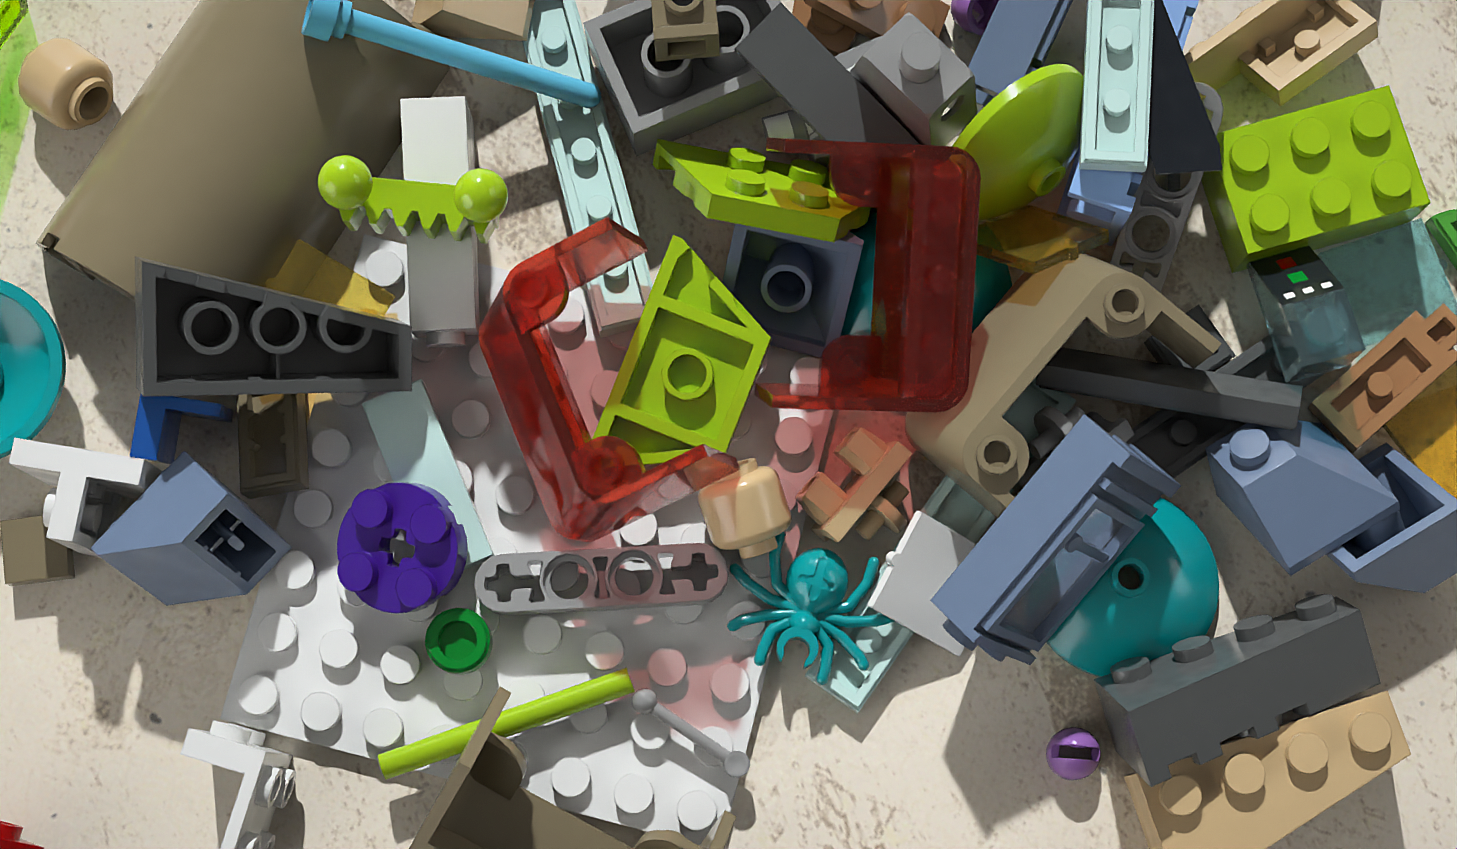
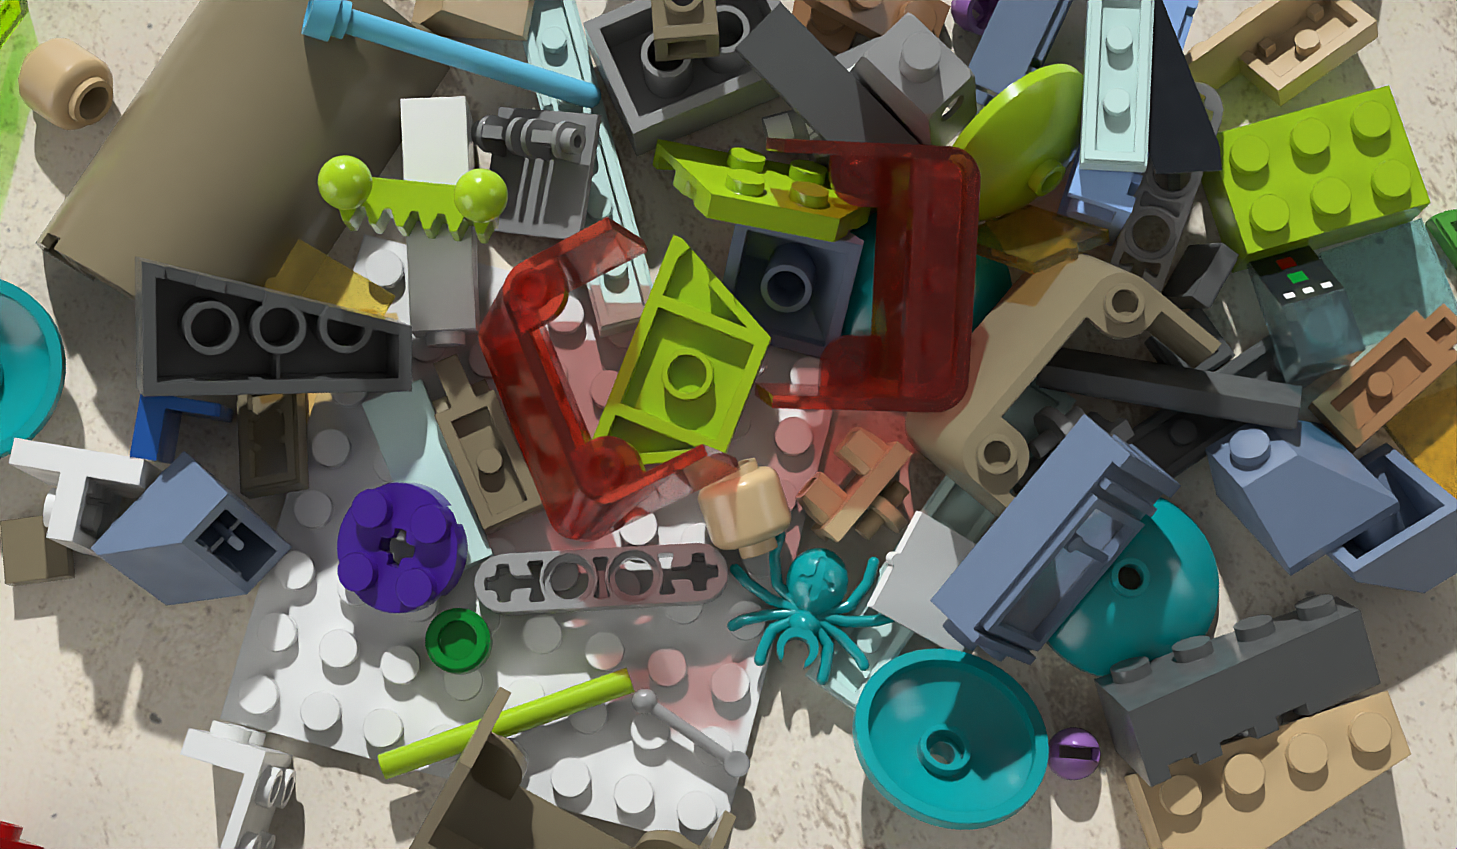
(484, 449): none -> dark tan hinge
(545, 166): none -> light grey hinge
(966, 714): none -> teal dish
(1200, 275): none -> dark grey tile

